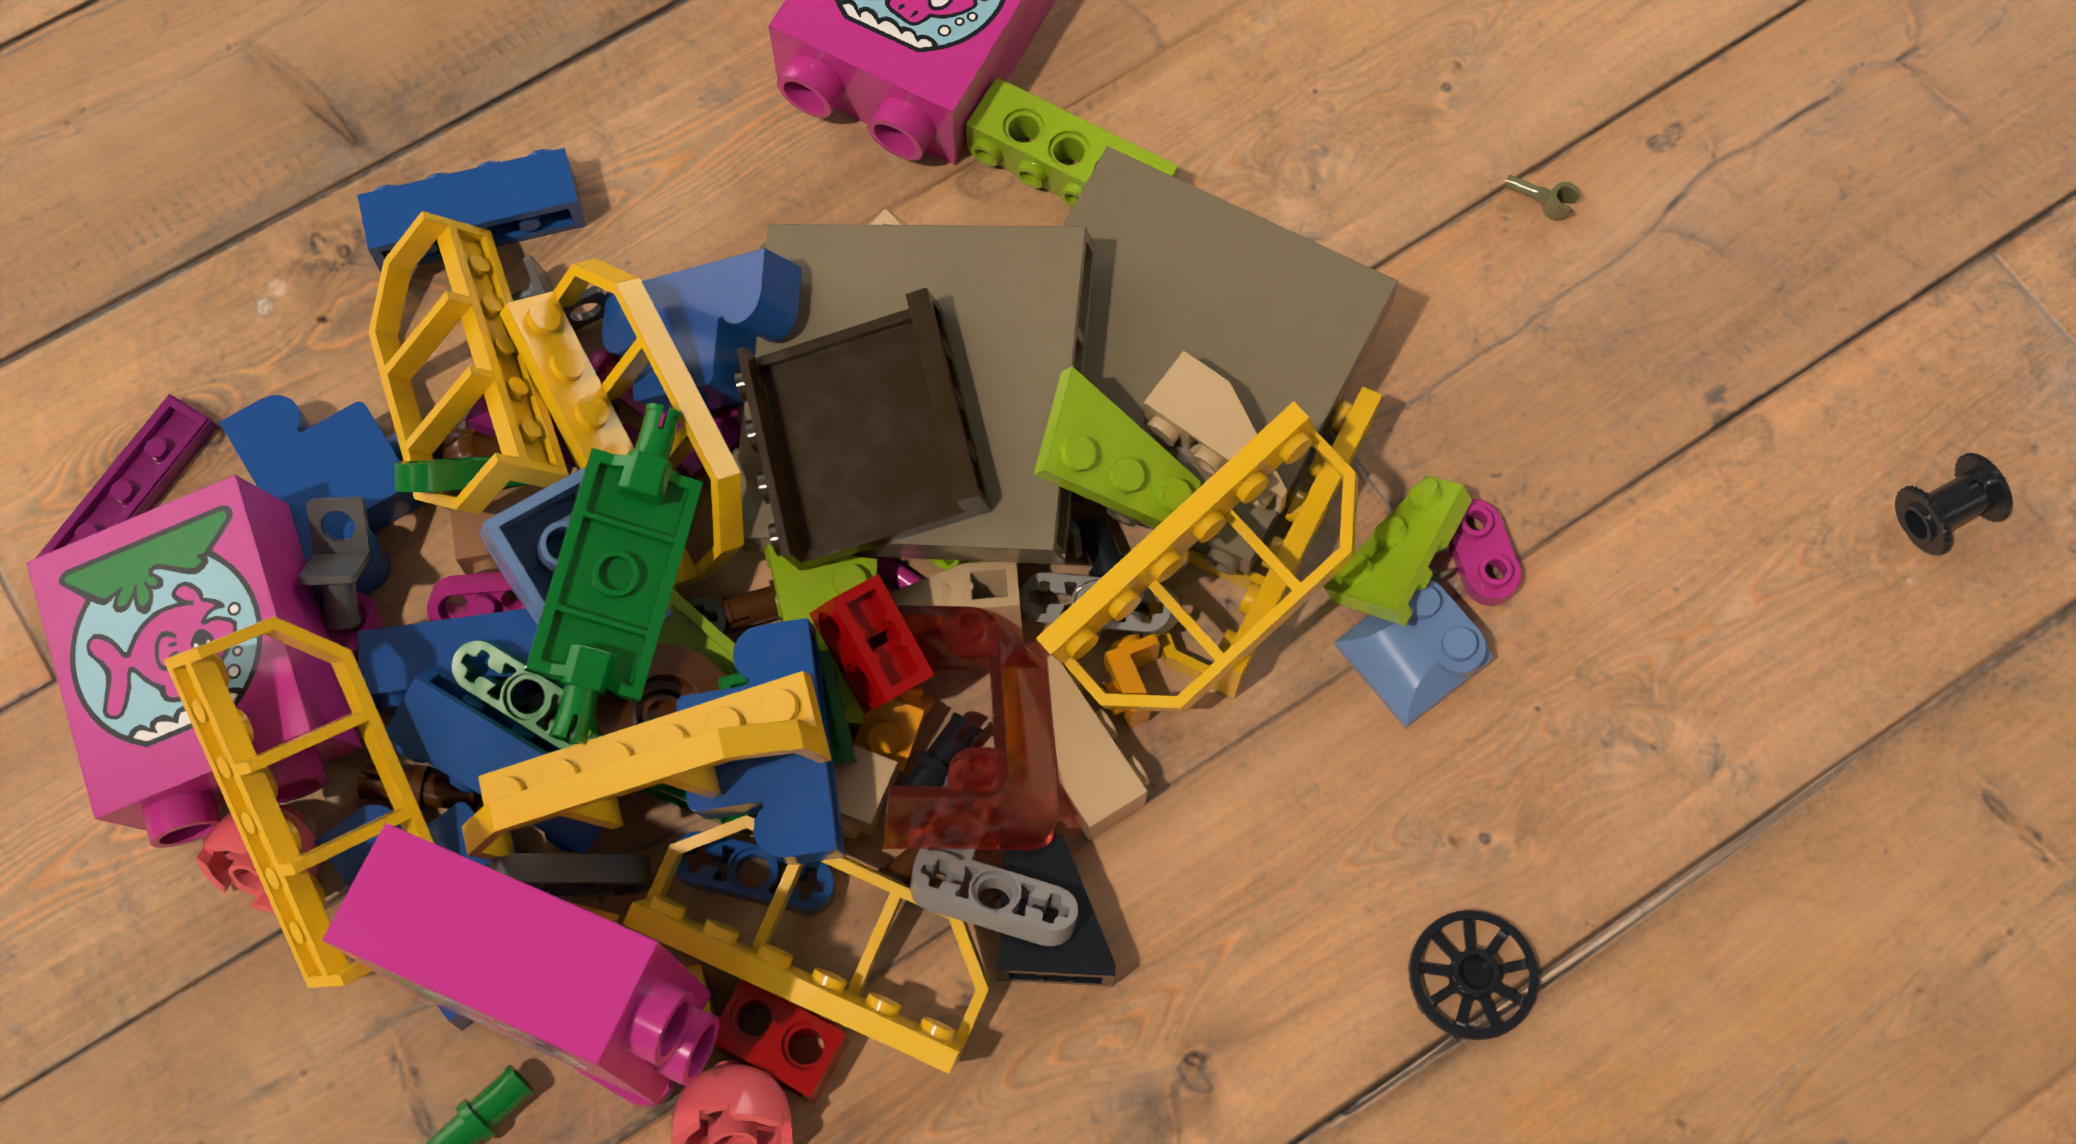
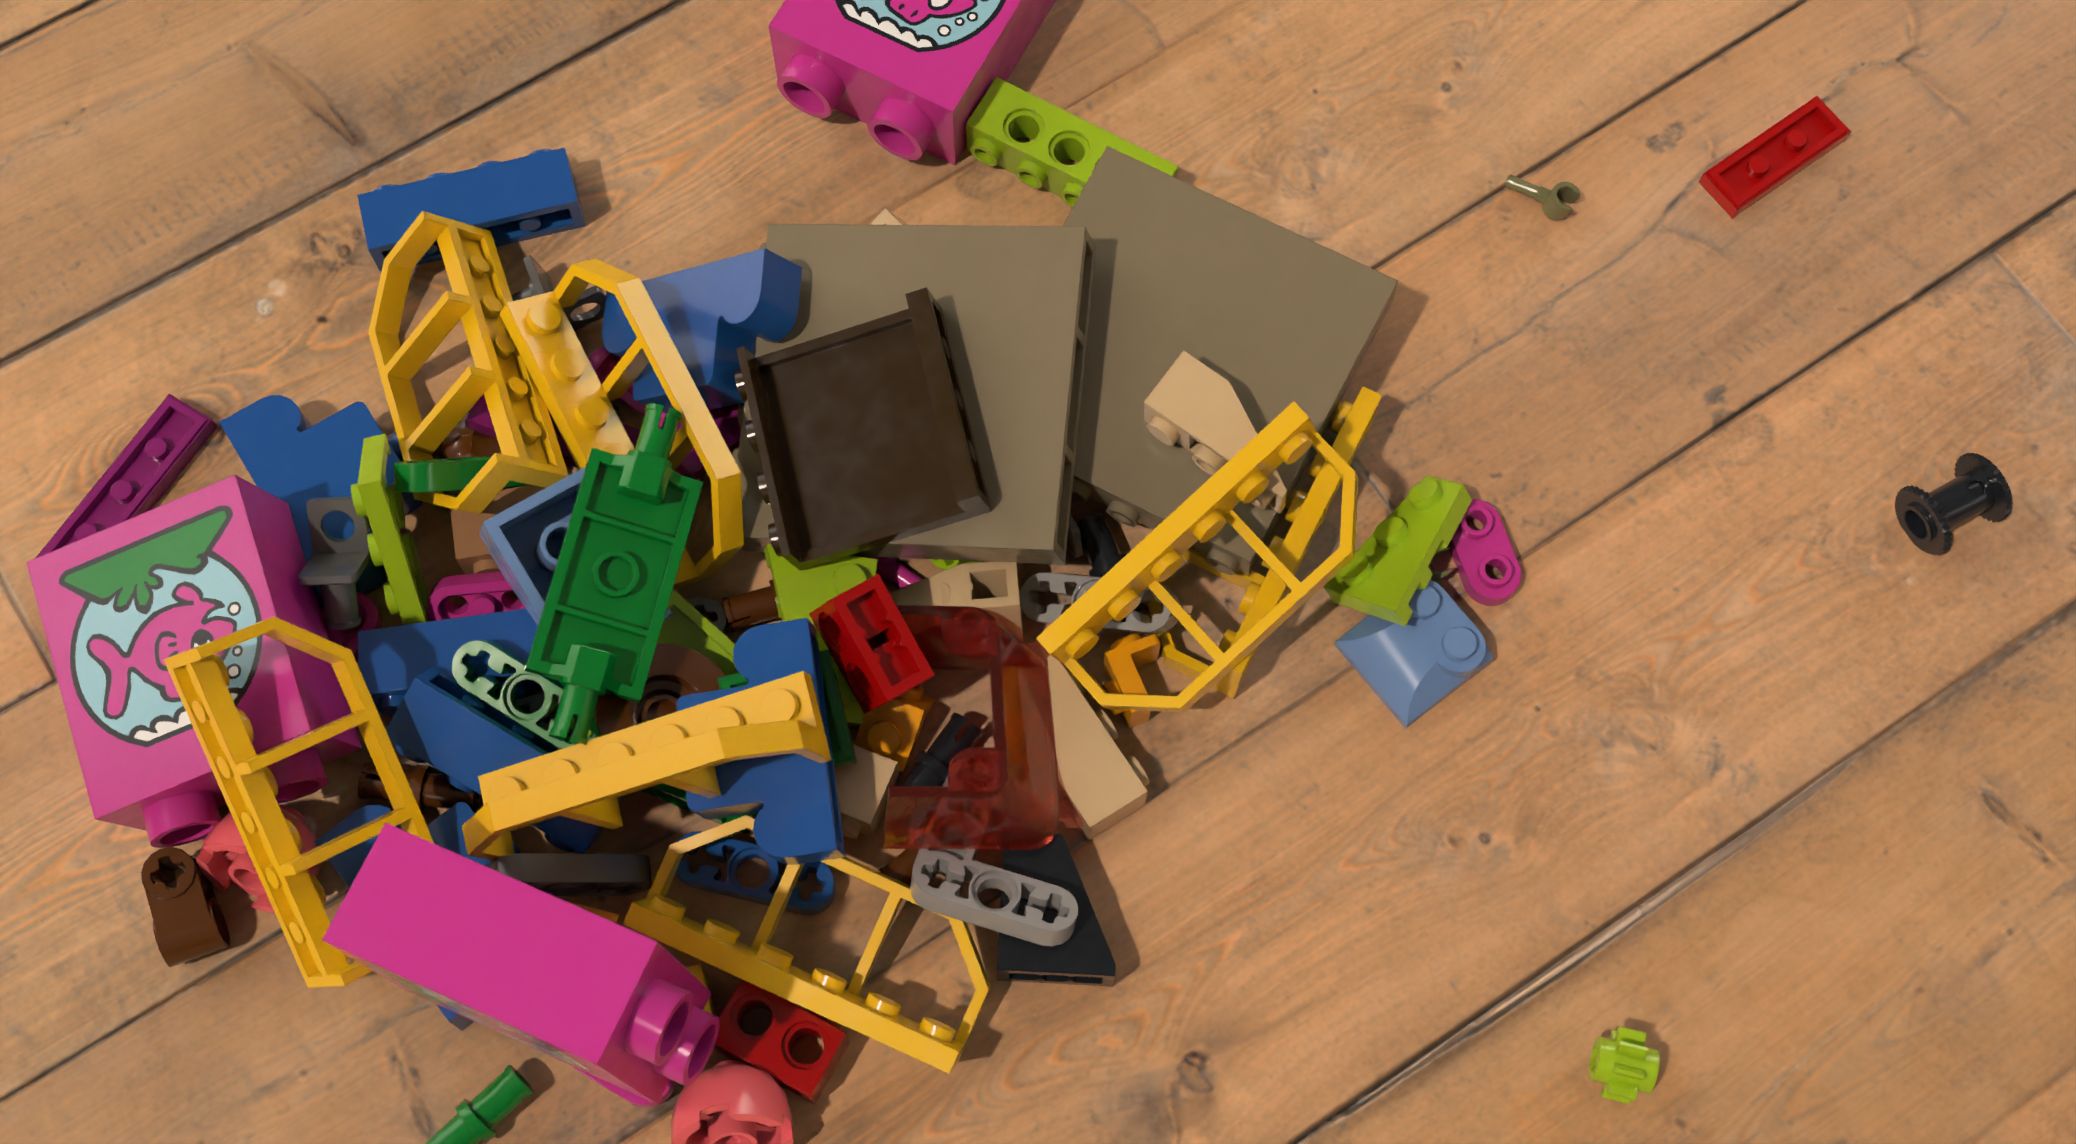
(187, 917): none -> reddish brown piece
(383, 506): none -> lime wing
(1108, 456): lime wing -> none
(1473, 975): black wheel -> none
(1624, 1065): none -> lime gear
(1774, 157): none -> red tile

